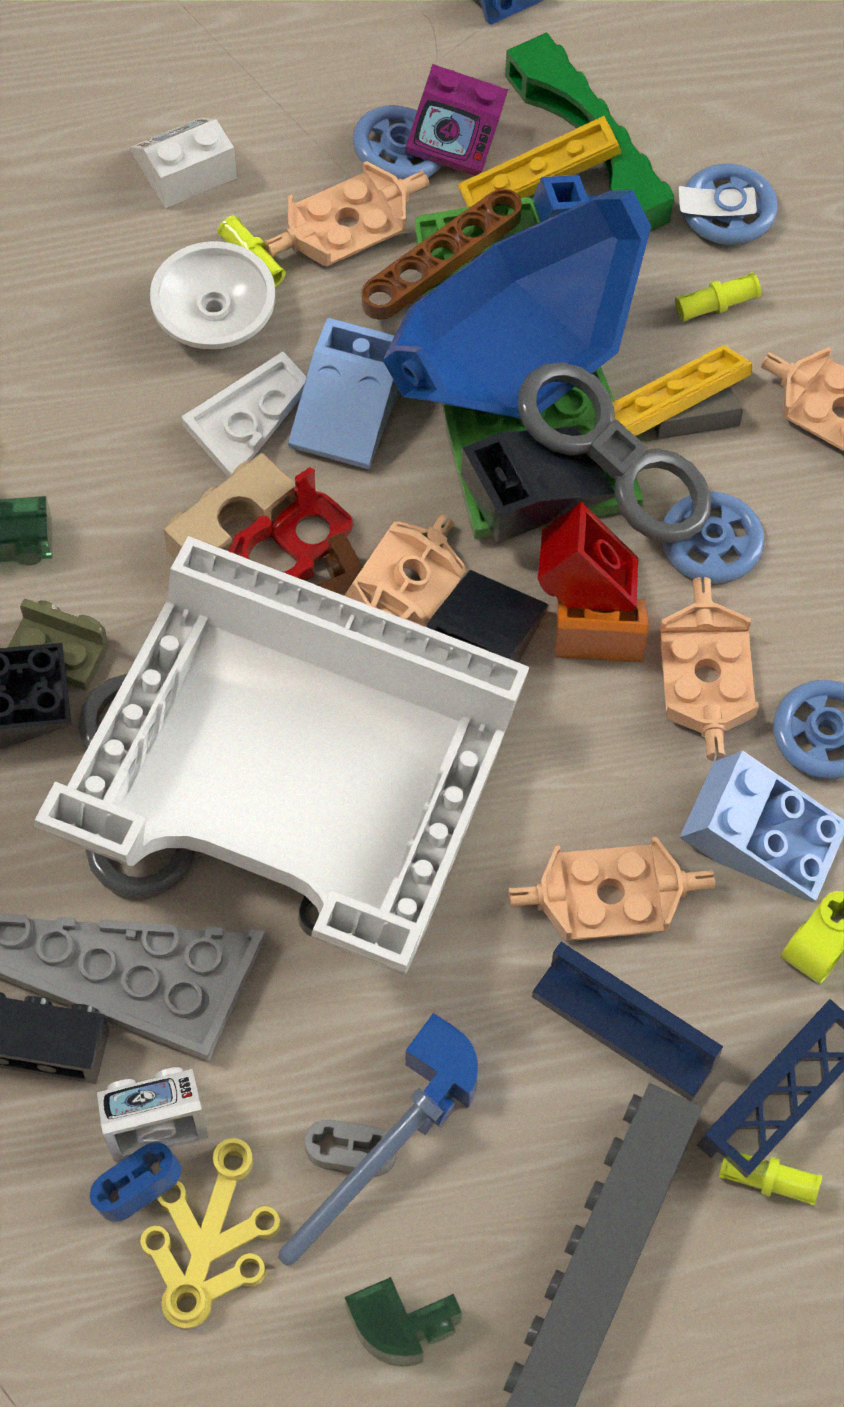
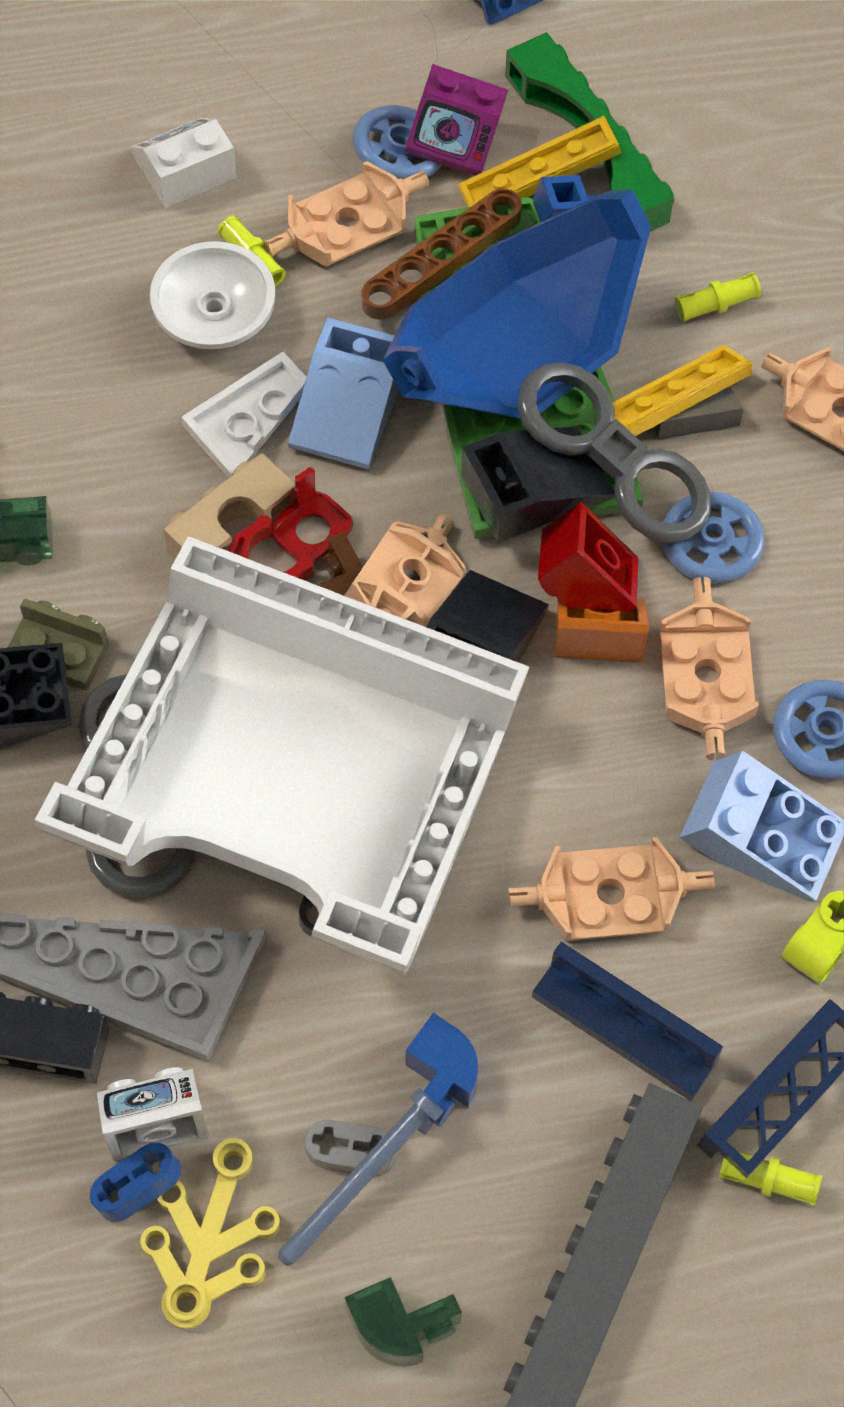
(702, 201): white sticker -> none
(739, 178): medium blue plate -> none

